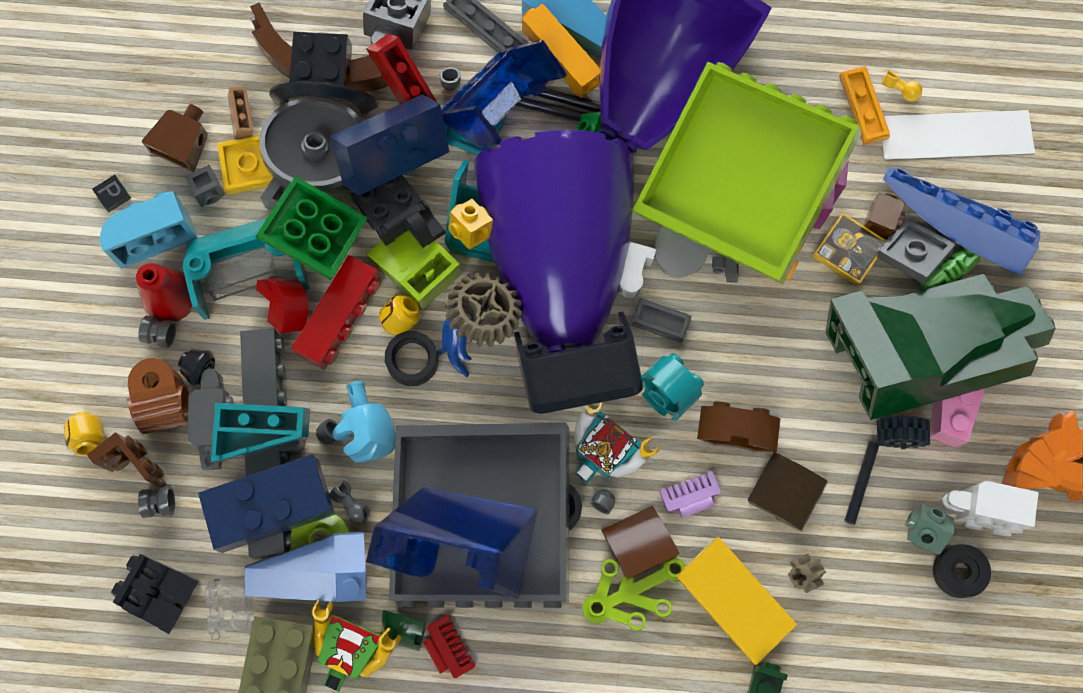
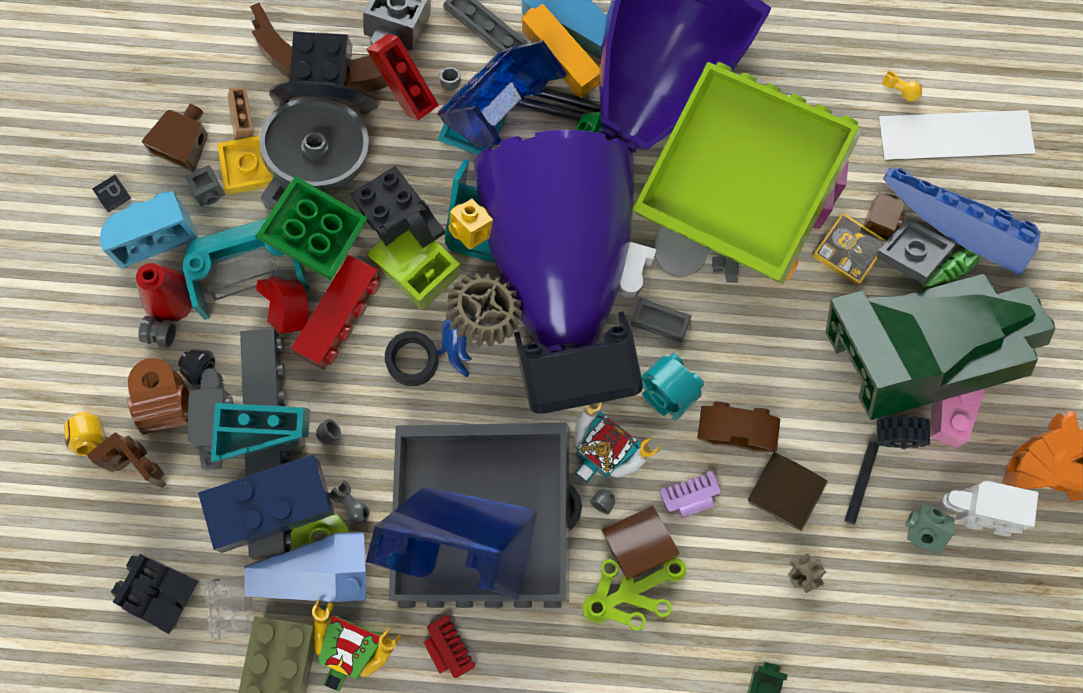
(156, 502): dark grey wheel -> none
(370, 425): medium azure piece -> none
(390, 144): dark blue brick -> none
(399, 314): yellow head -> none
(409, 628): dark green brick -> none
(736, 600): yellow tile -> none
(864, 105): light orange tile -> none
(978, 568): black tyre -> none

